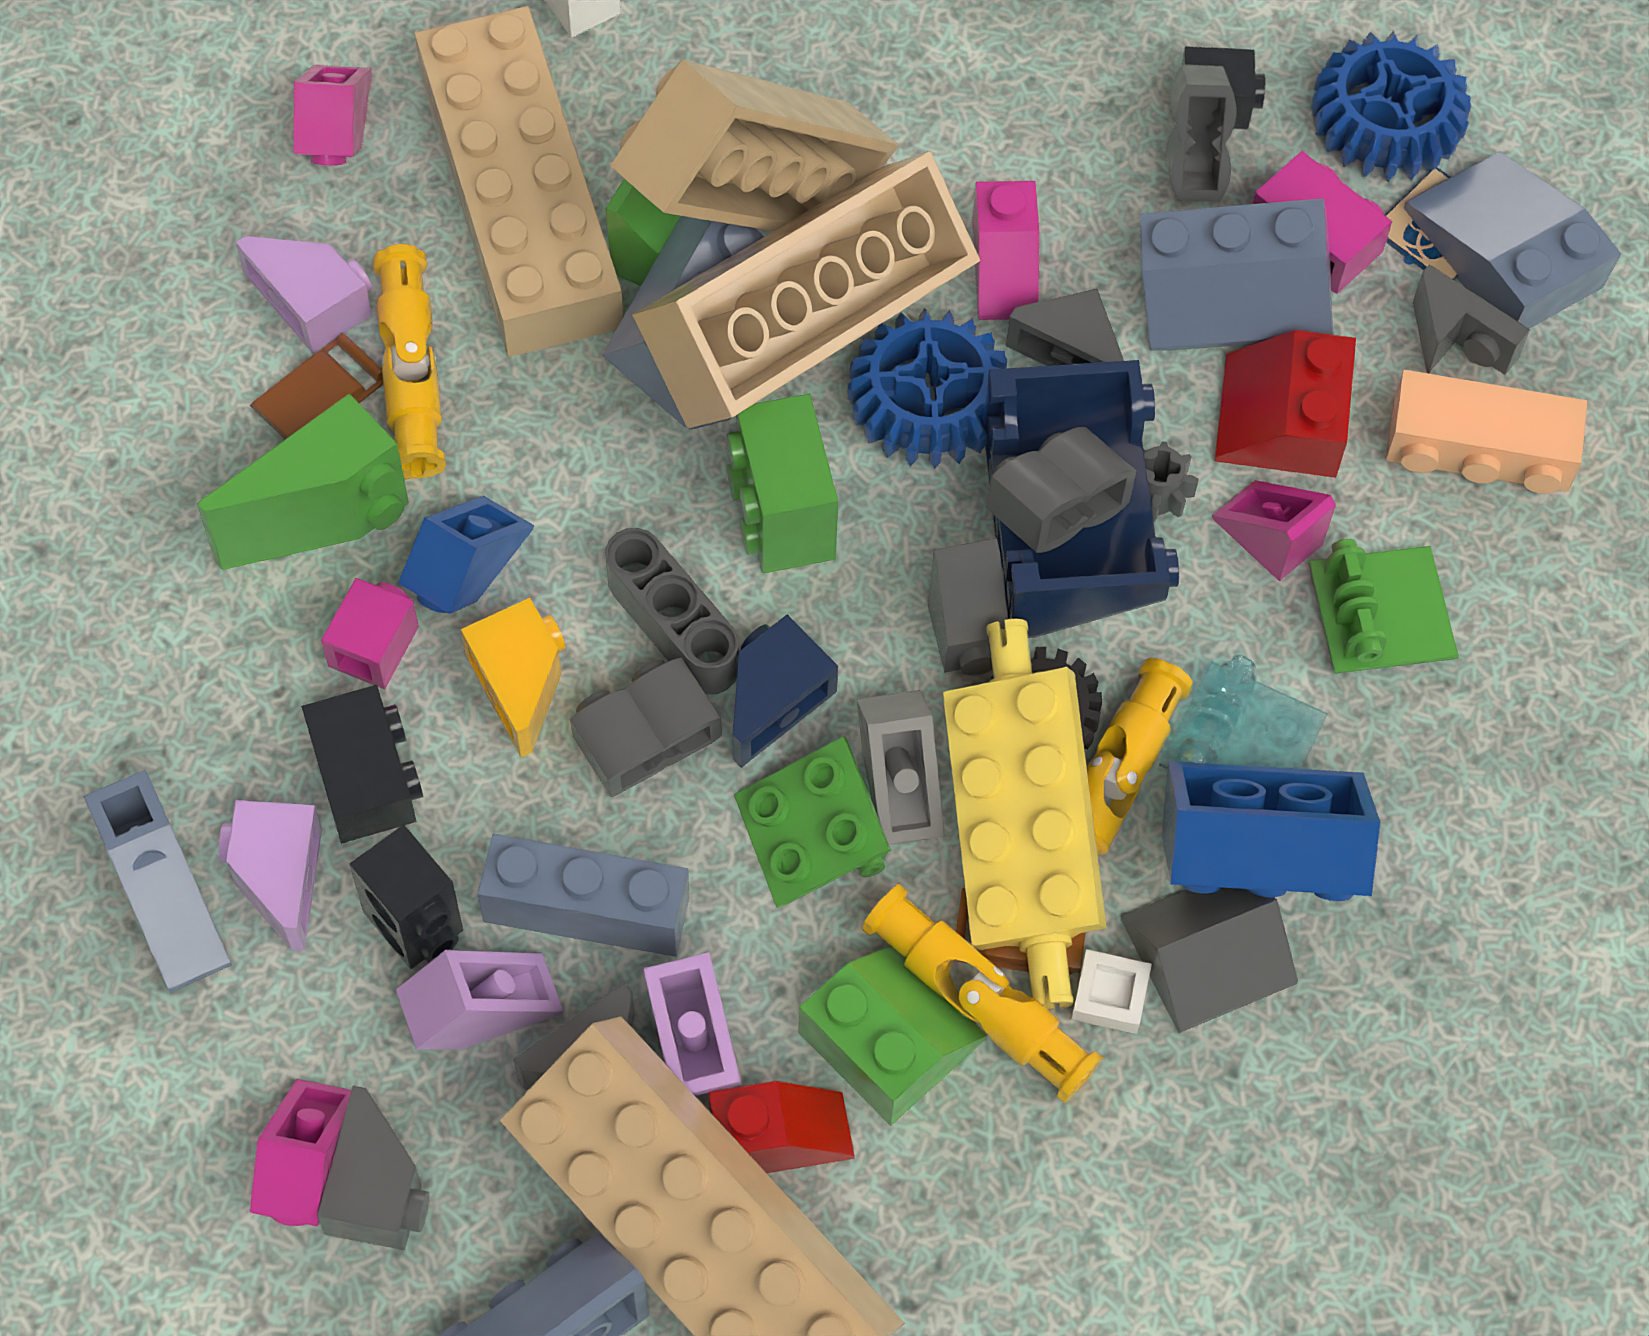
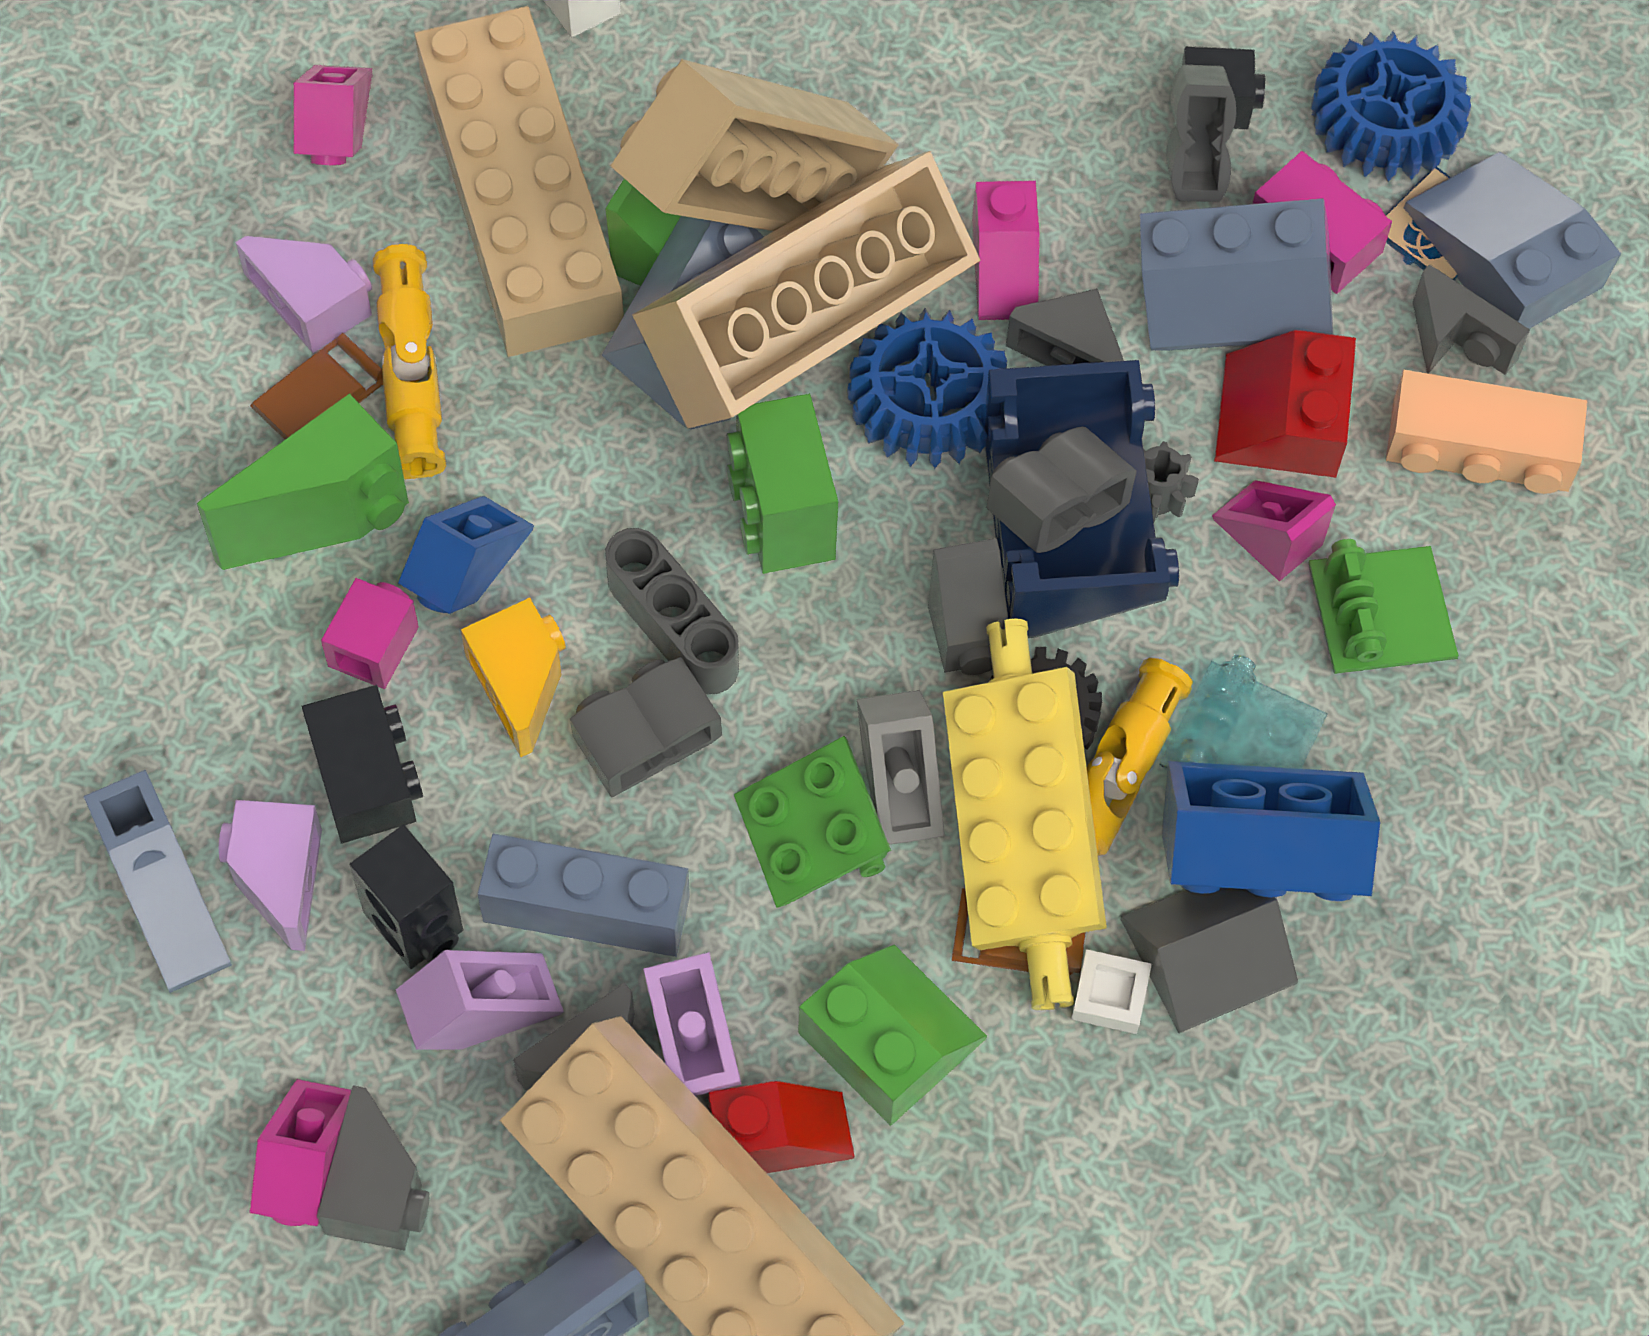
(777, 685): dark blue slope -> none
(1007, 1015): yellow piece -> none

